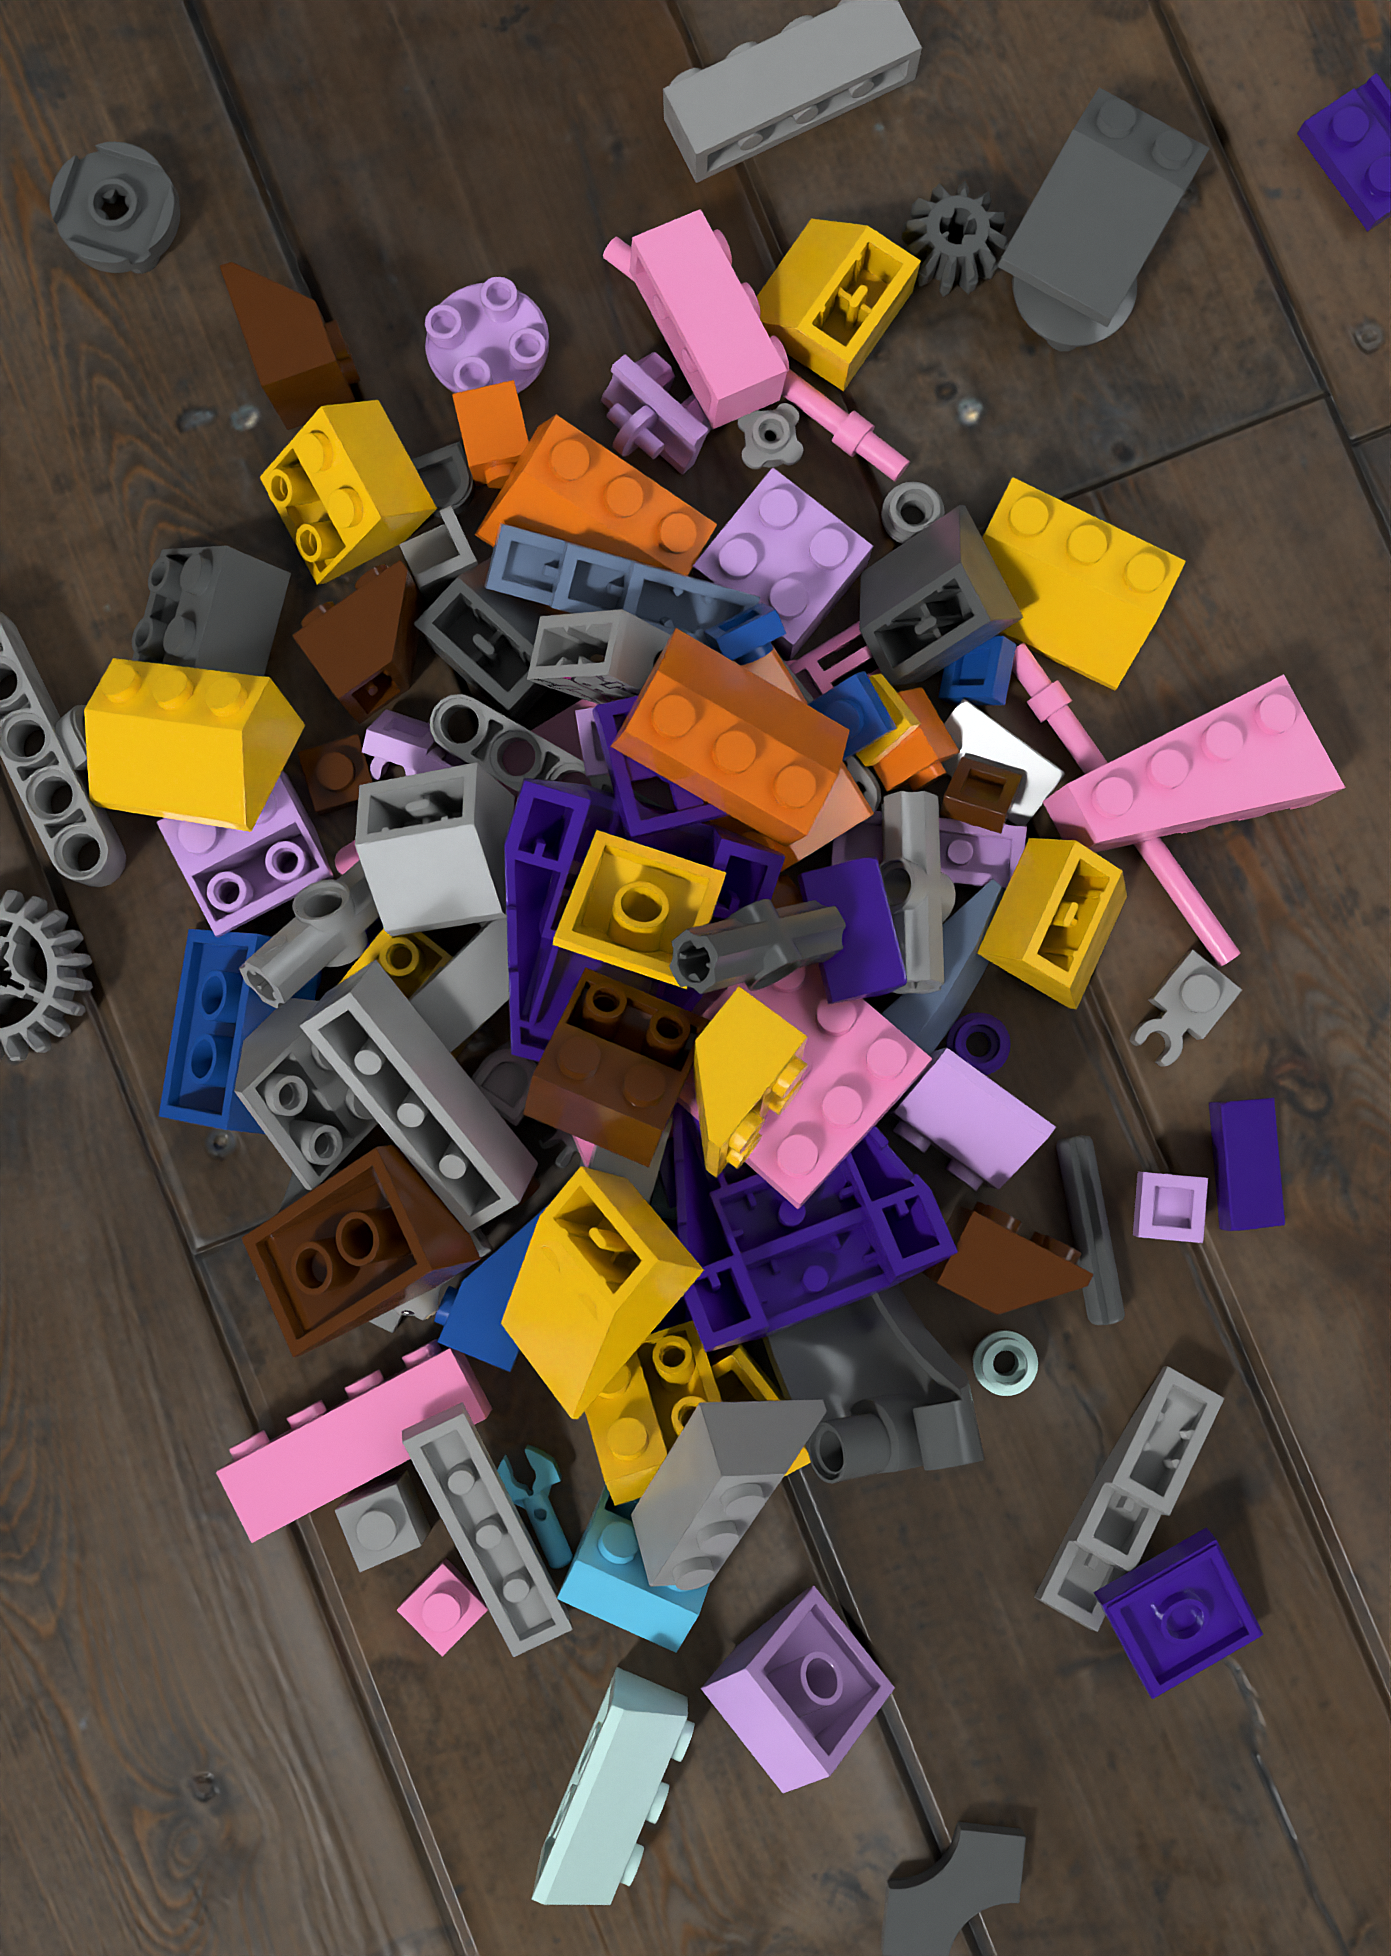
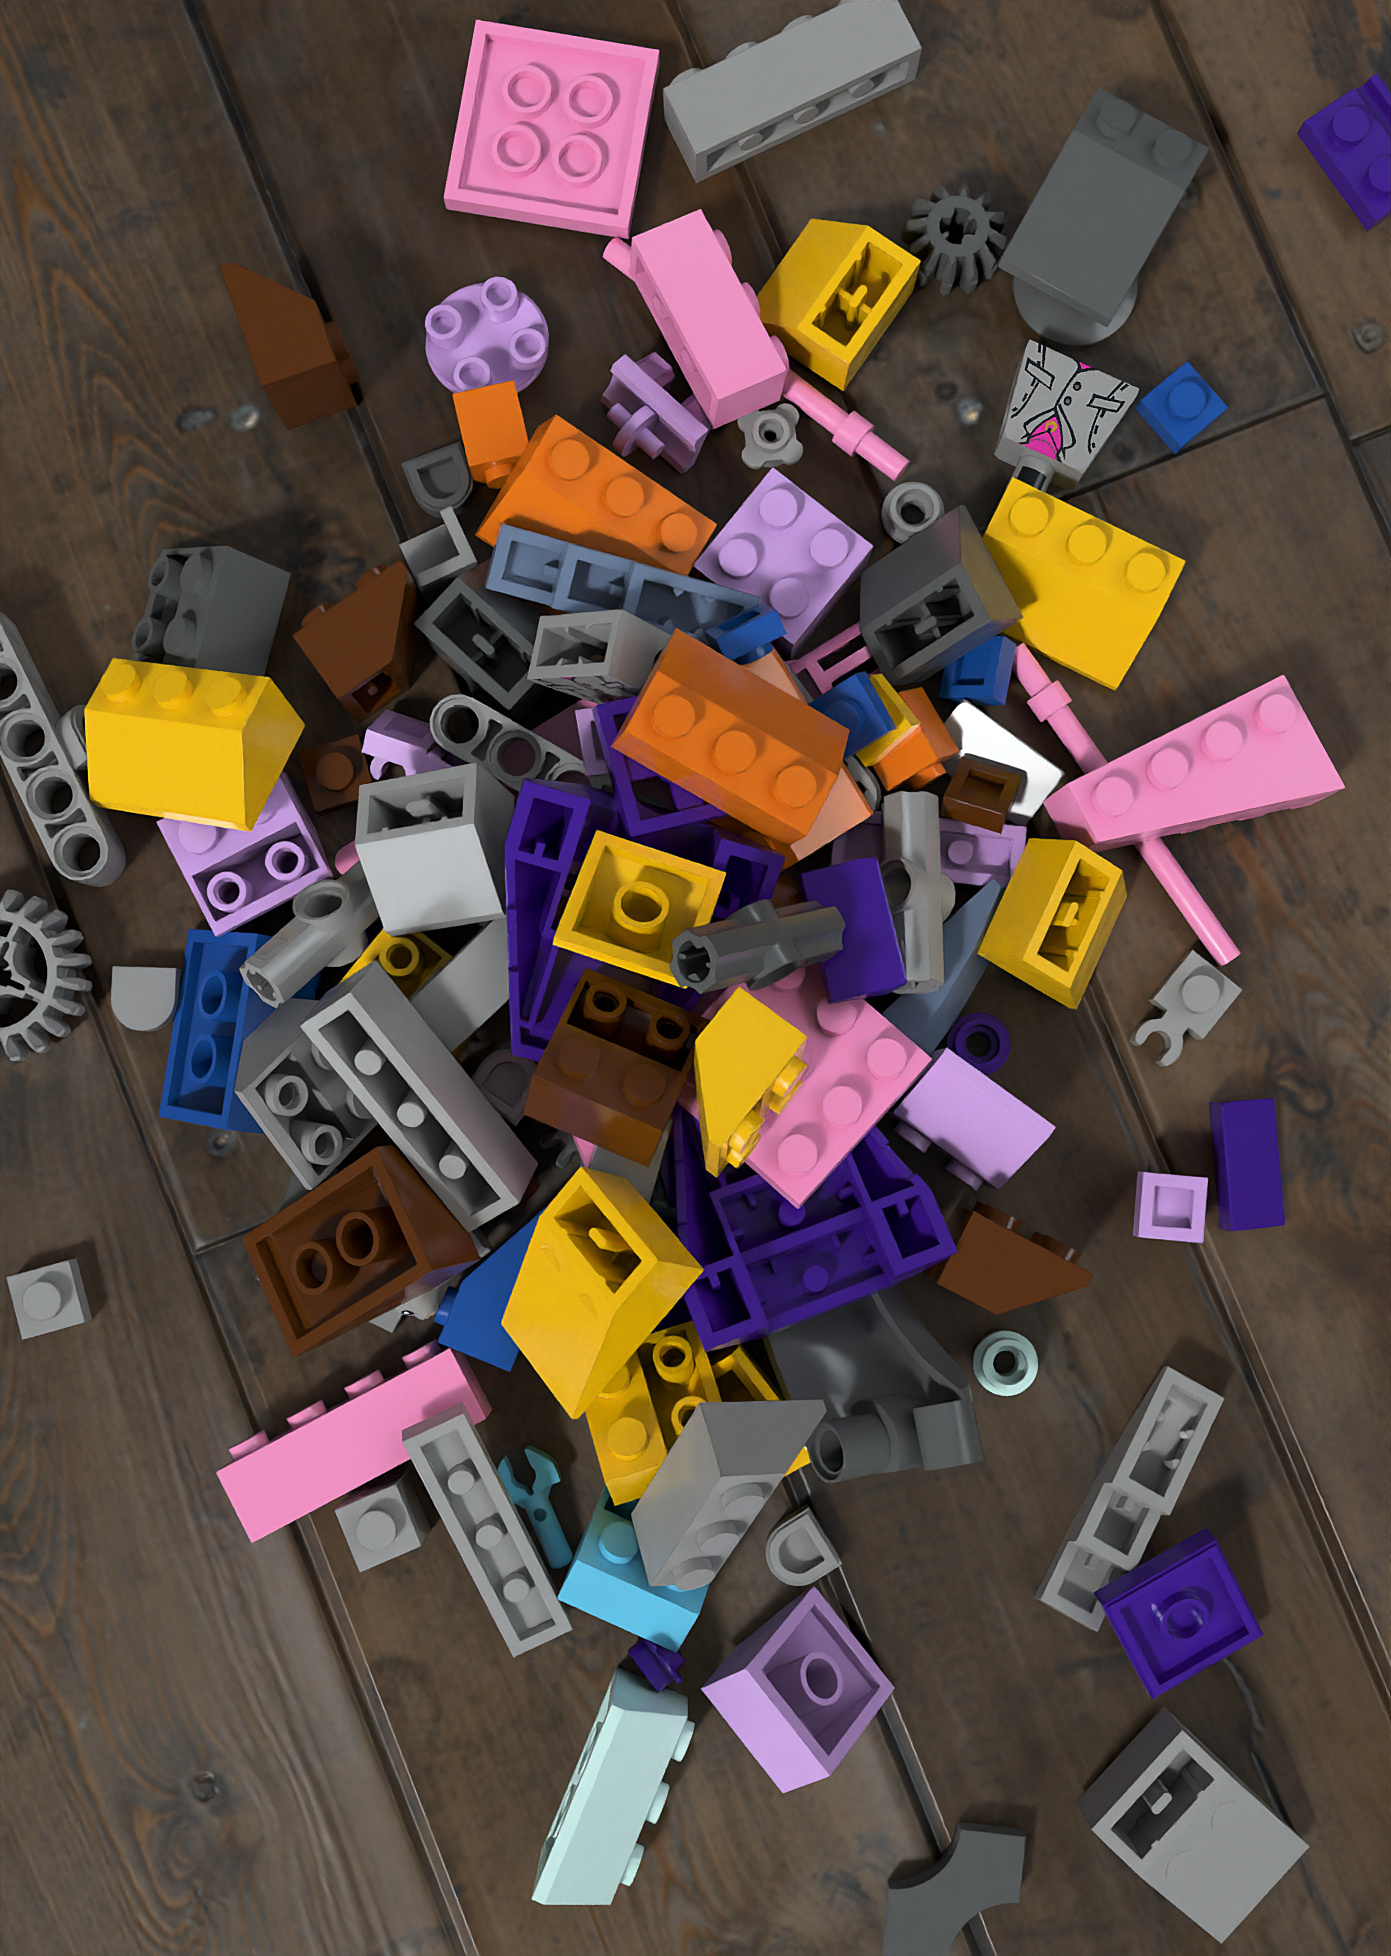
(49, 1298): none -> light grey plate
(100, 177): dark grey plate -> none
(145, 996): none -> light grey tile
(347, 488): yellow slope -> none
(443, 1607): bright pink plate -> none
(552, 129): none -> bright pink plate
(657, 1663): none -> dark purple plate
(800, 1549): none -> light grey tile
(1058, 417): none -> light grey torso
(1090, 1228): dark grey axle -> none
(1181, 407): none -> blue plate
(1190, 1826): none -> light grey slope

